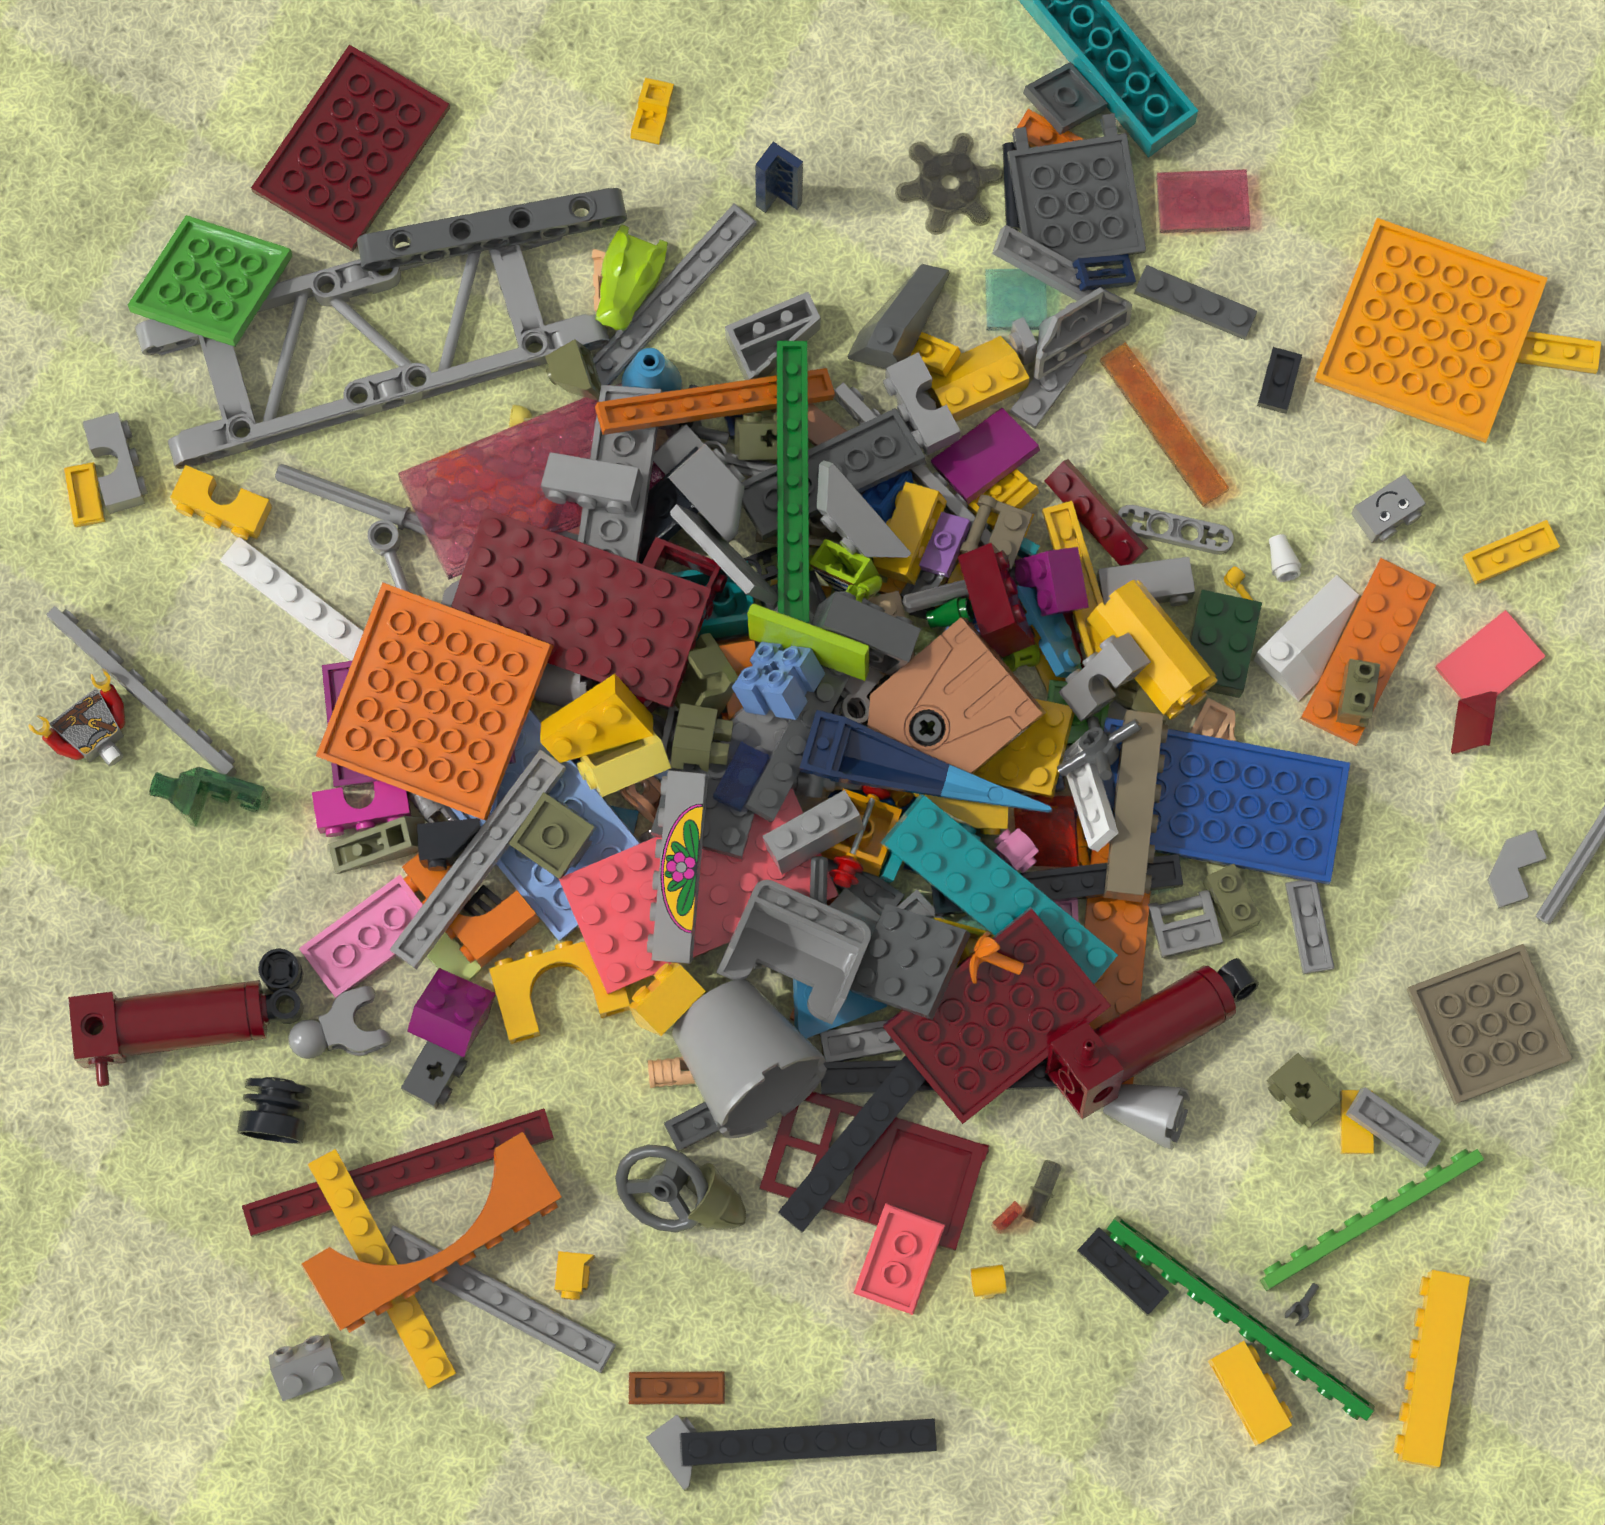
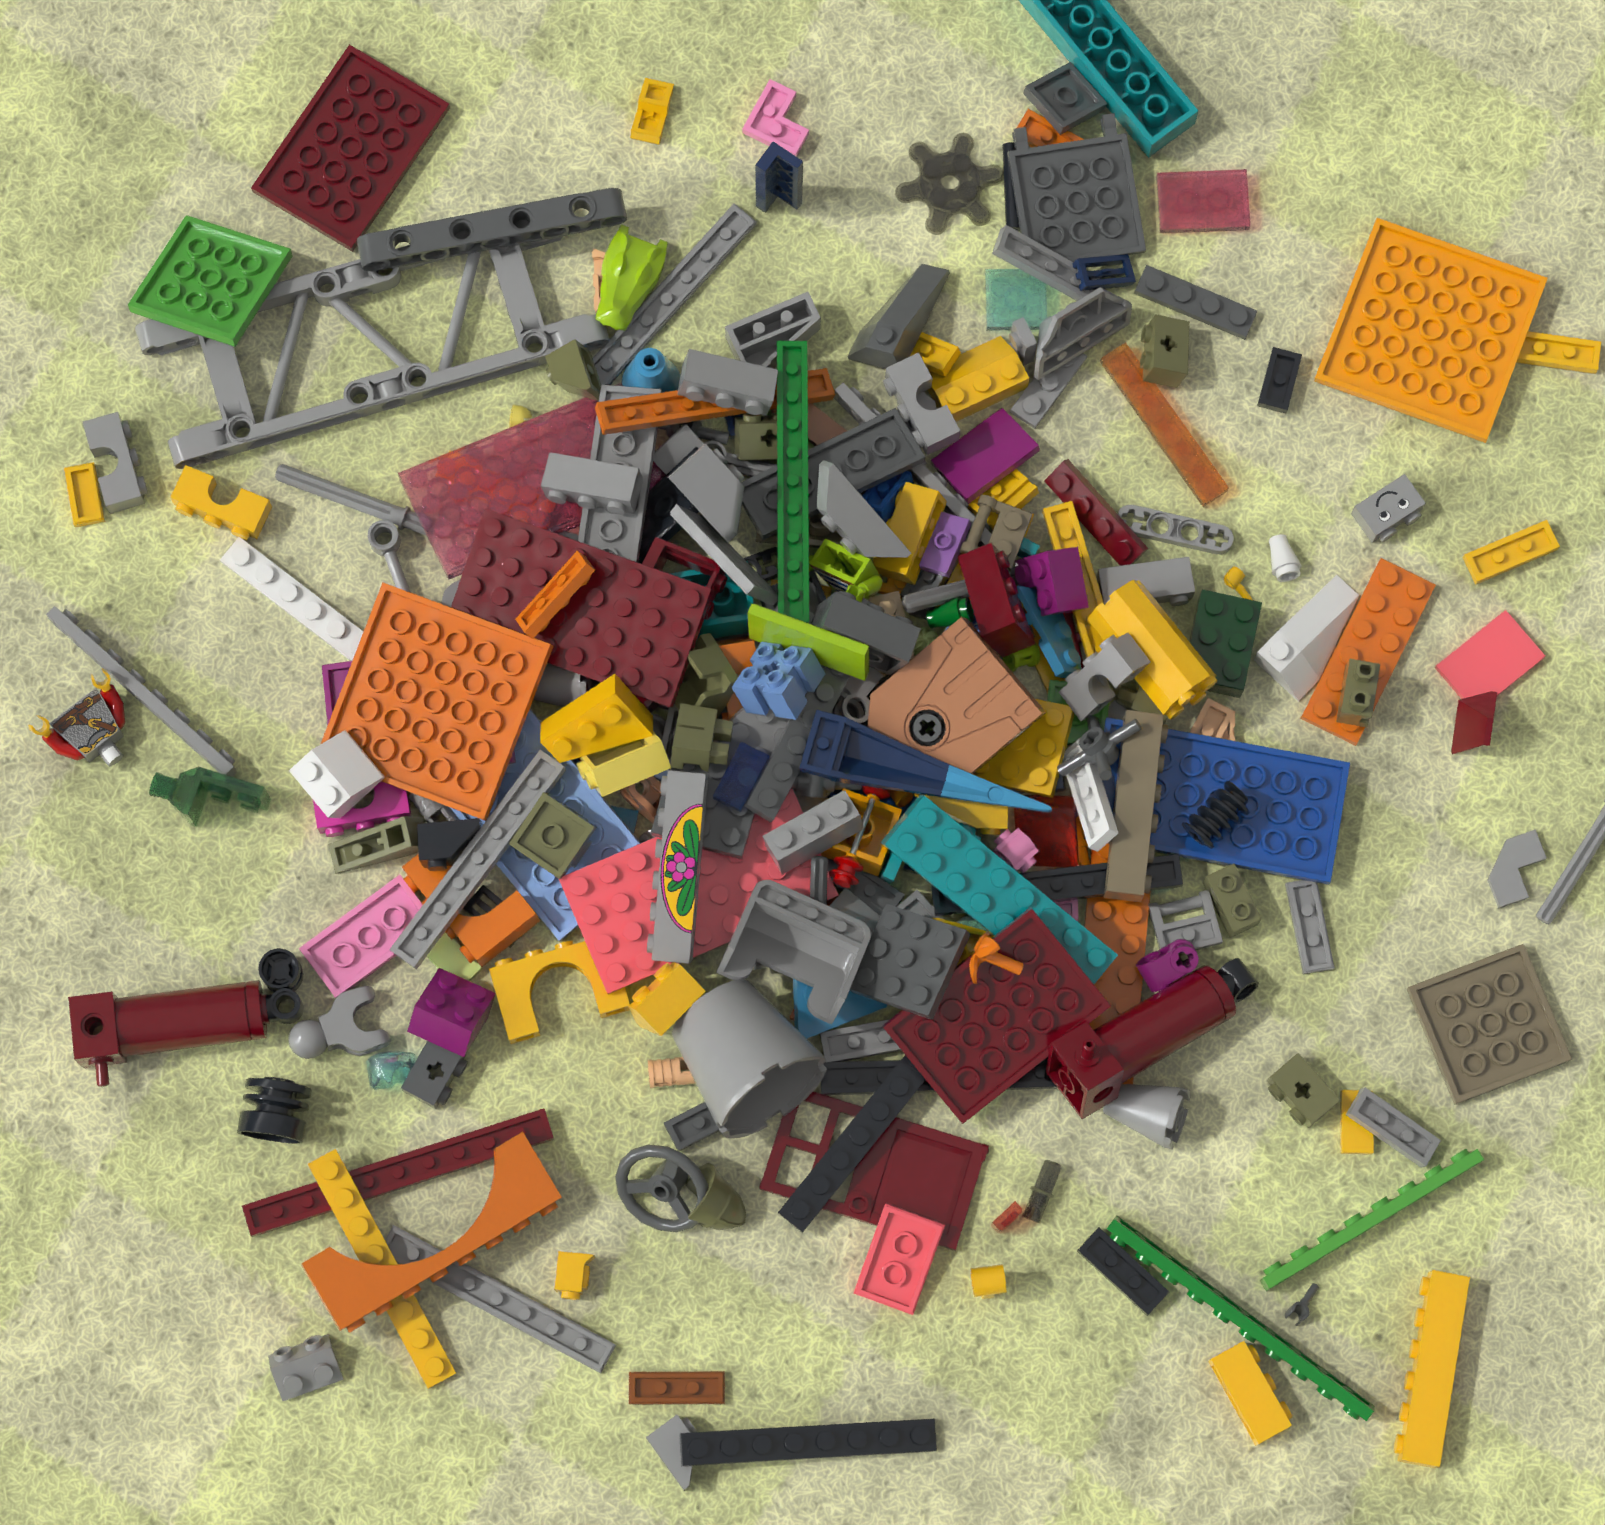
(337, 774): none -> white slope
(389, 1068): none -> clear light blue hair
(555, 594): none -> orange plate
(727, 382): none -> light grey brick
(768, 119): none -> bright pink plate
(1165, 351): none -> olive brick
(1165, 965): none -> magenta piece
(1217, 814): none -> black piece

